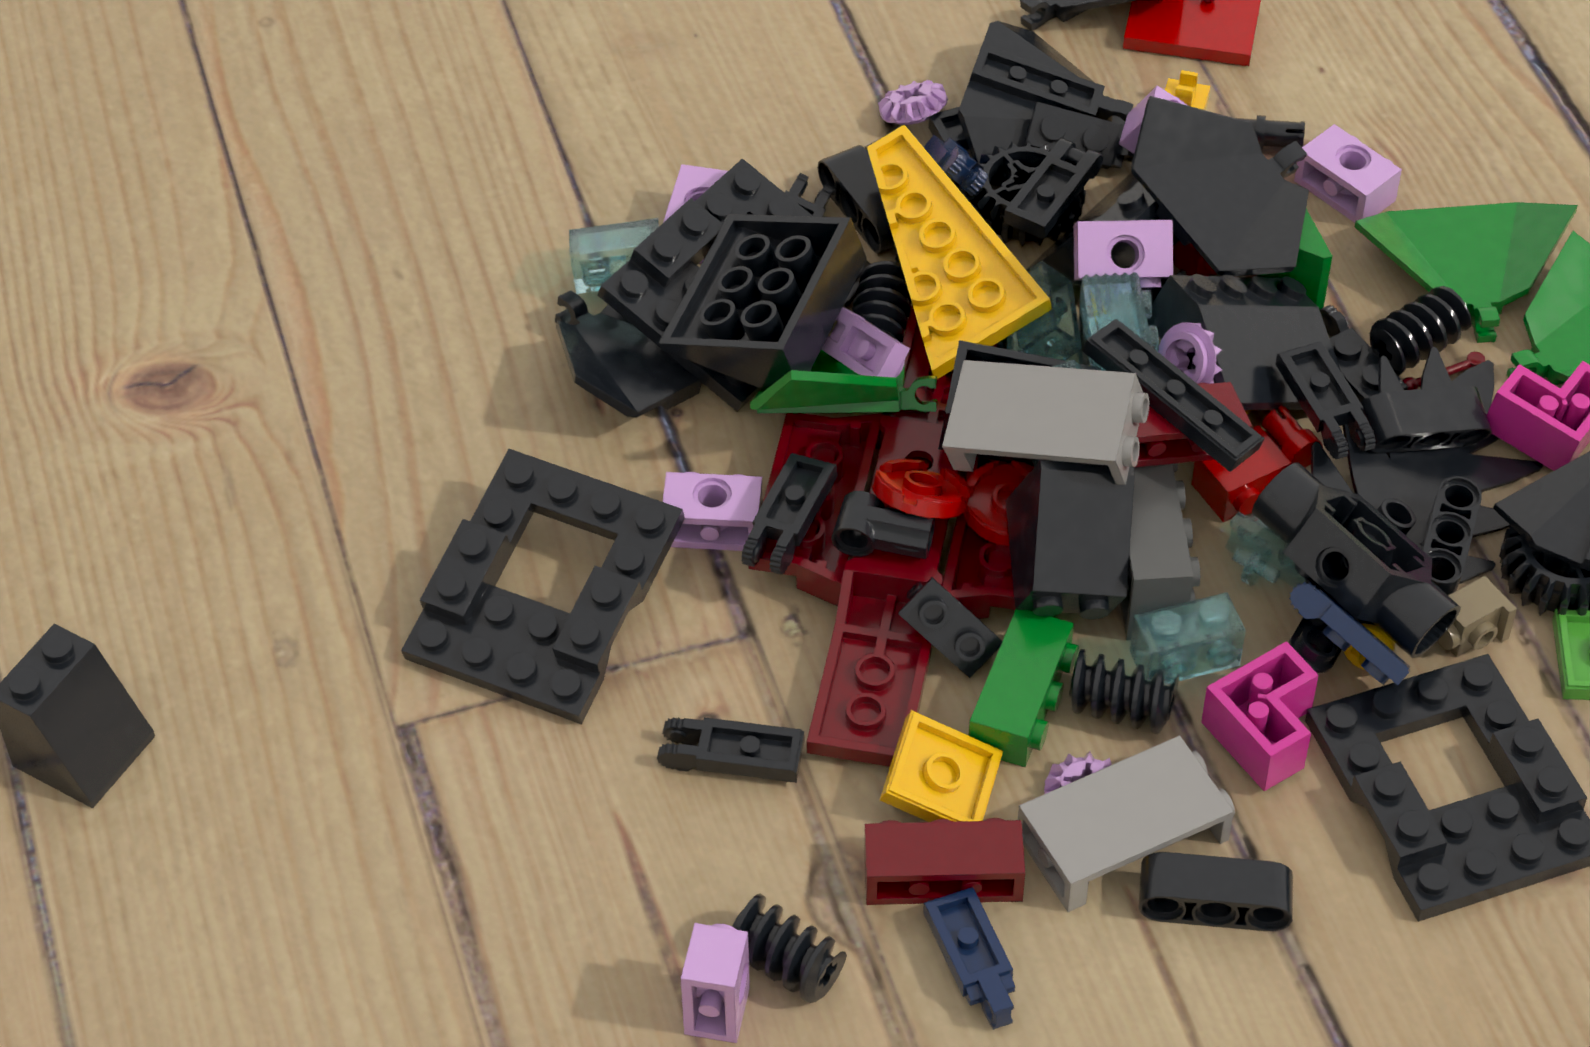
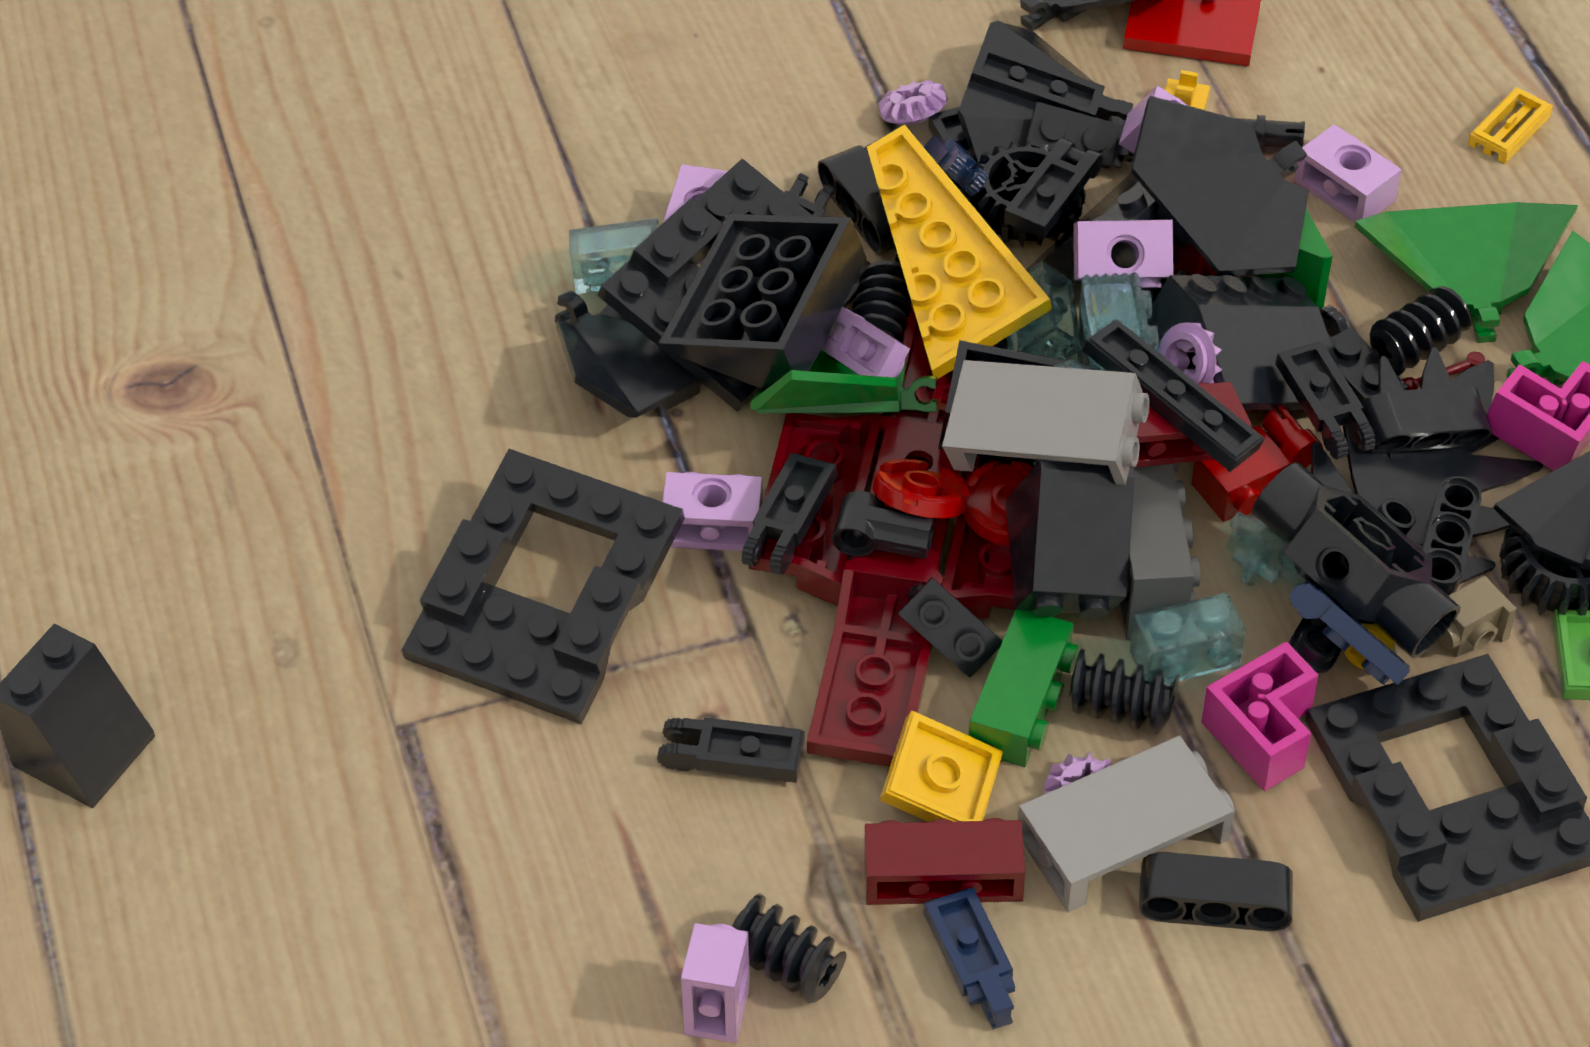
(1506, 150): none -> yellow tile

